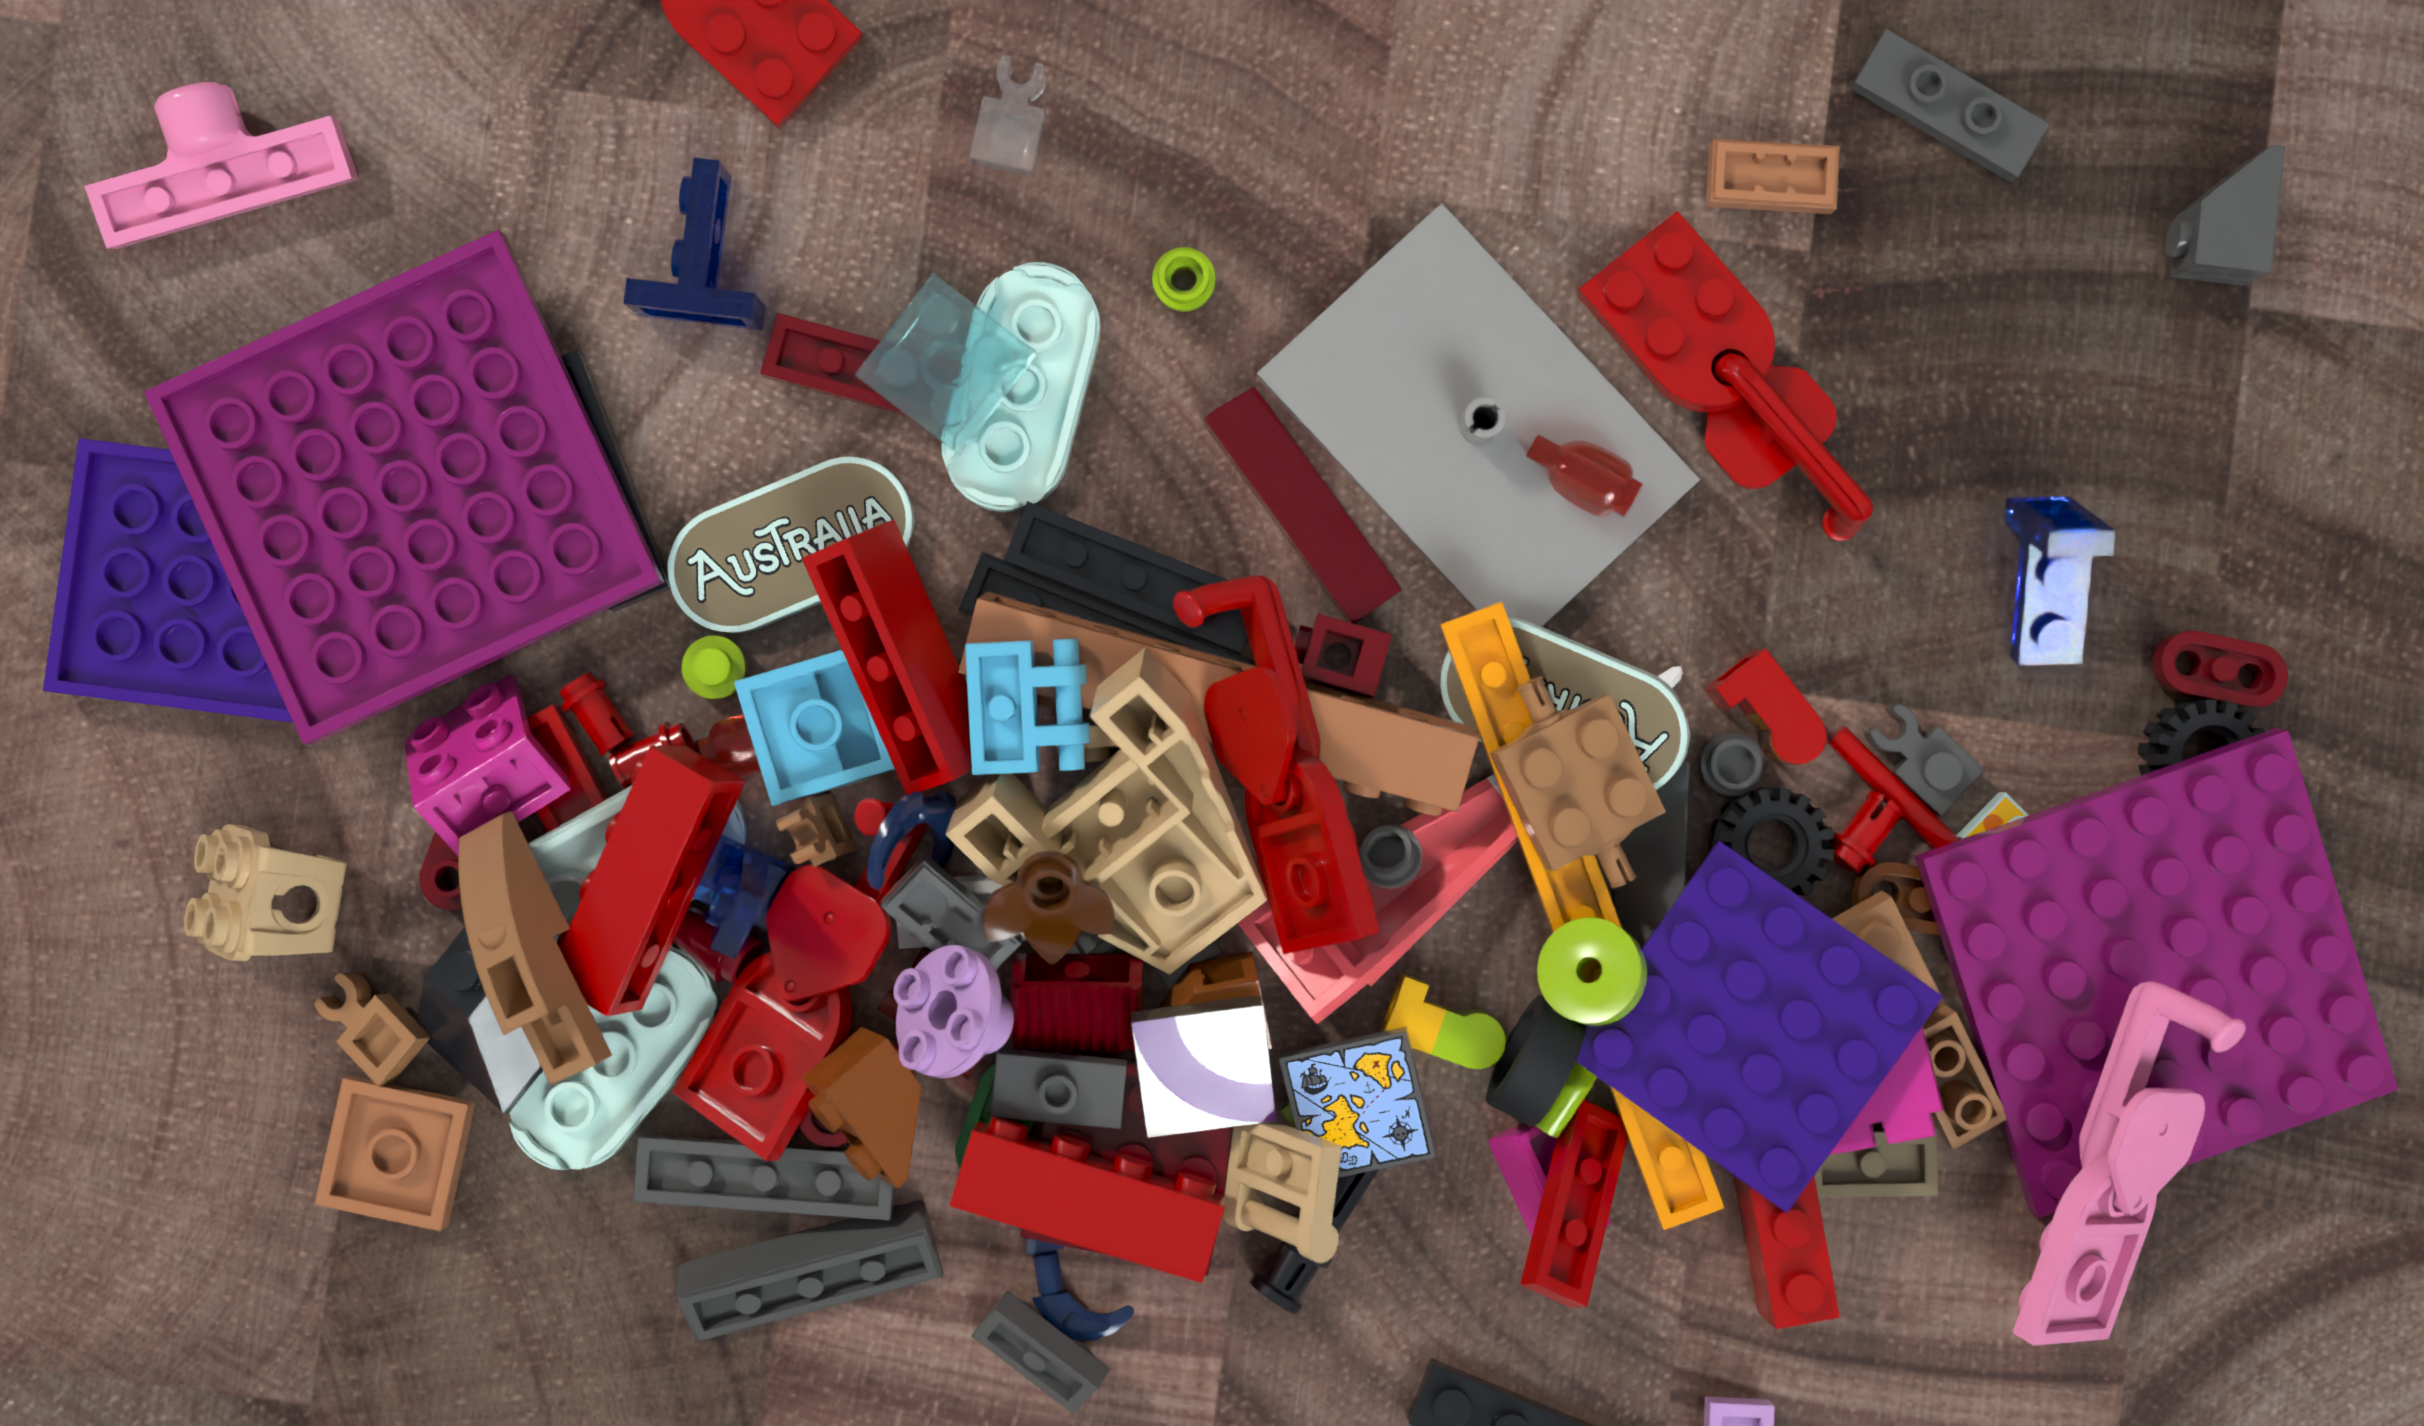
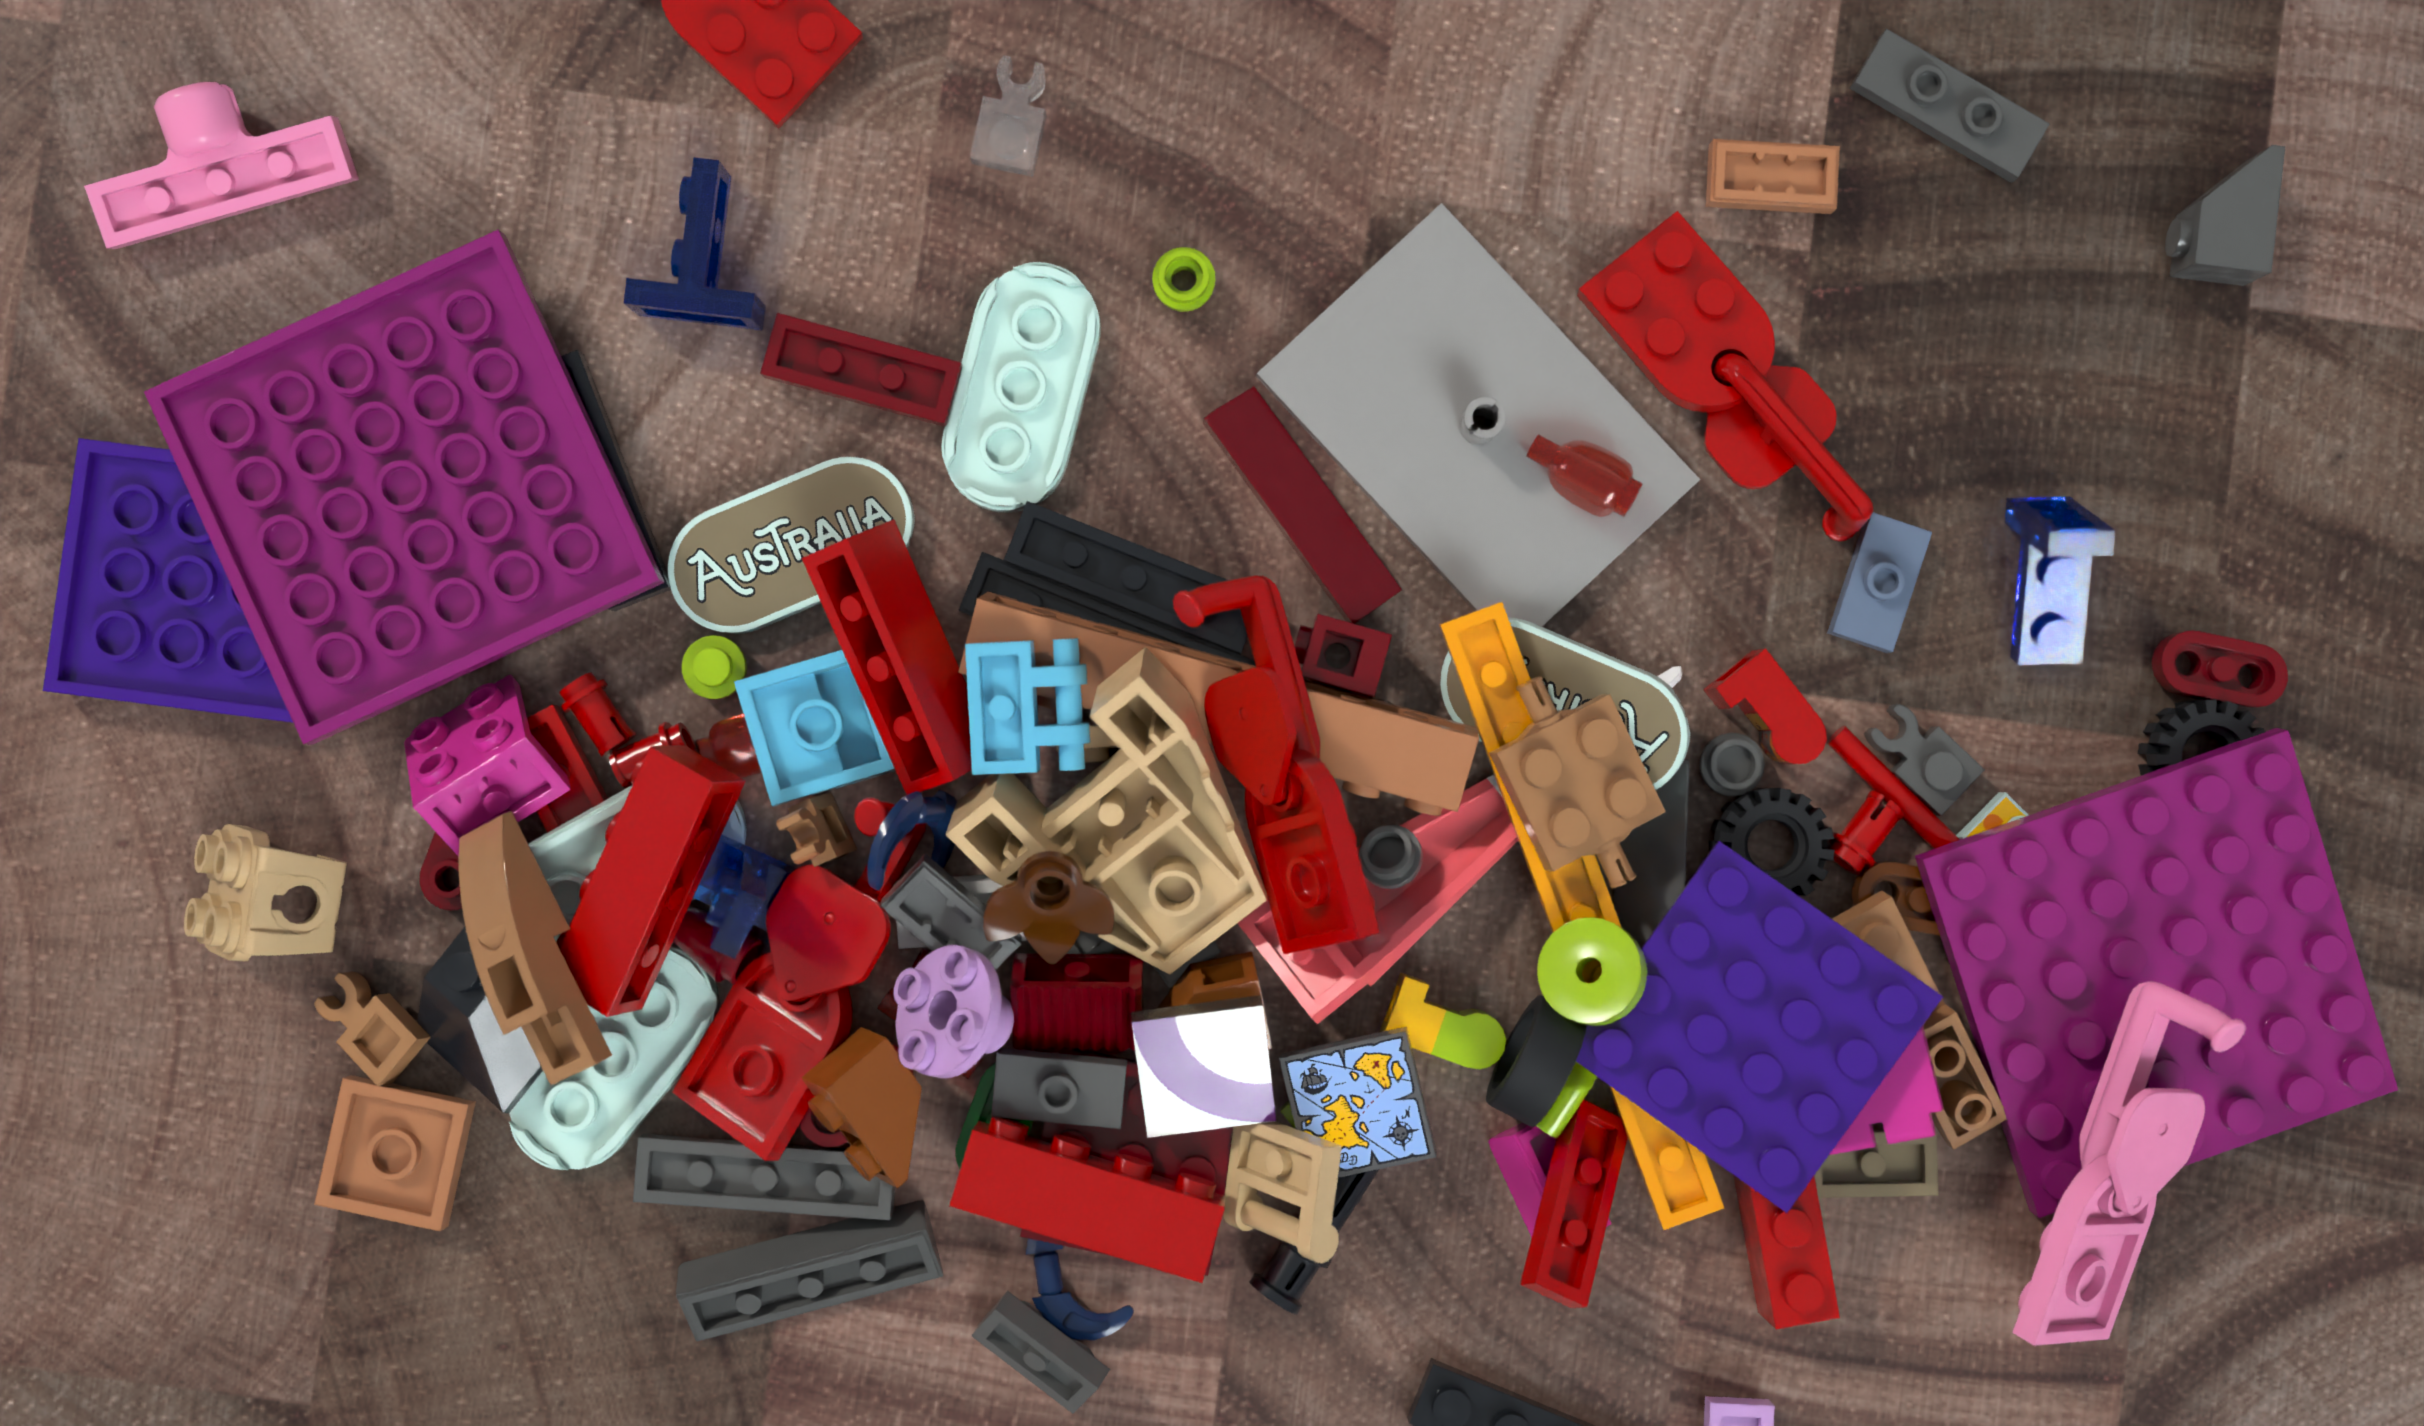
(946, 364): clear light blue plate -> none
(1879, 583): none -> sand blue plate

